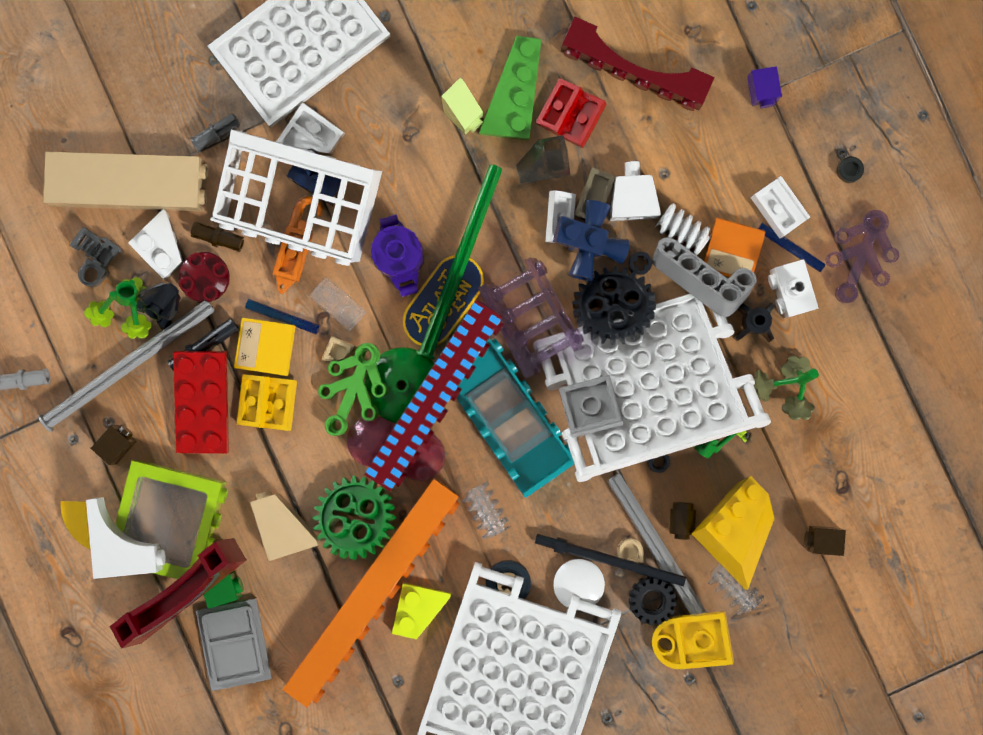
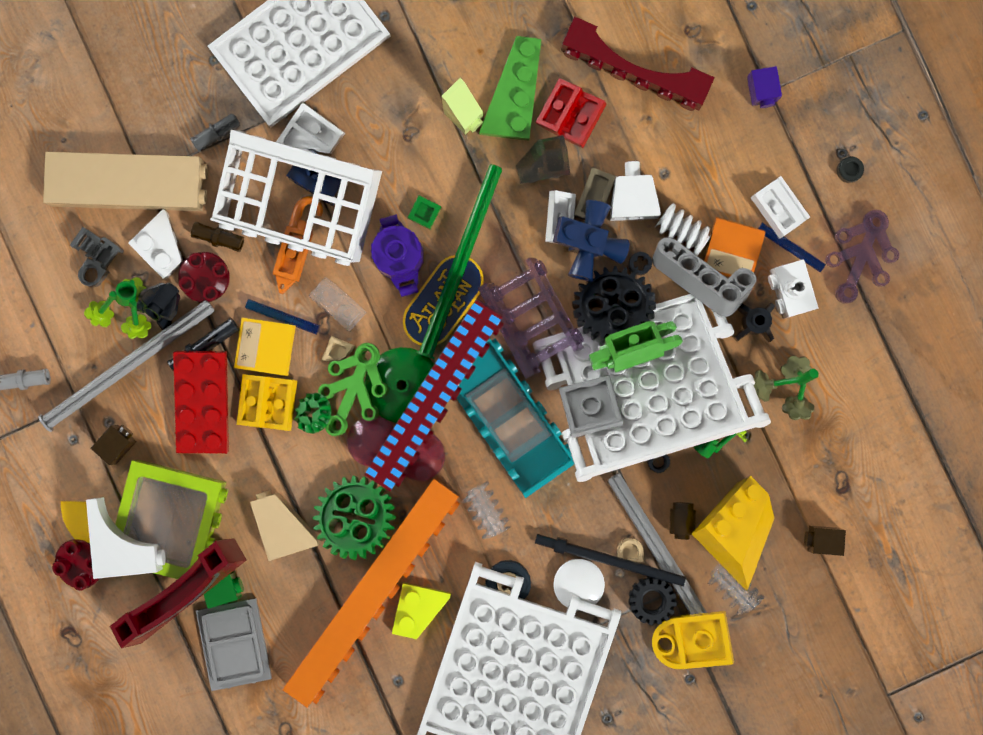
(74, 564): none -> dark red dish
(319, 418): none -> green gear
(424, 212): none -> green tile
(635, 346): none -> bright green hinge

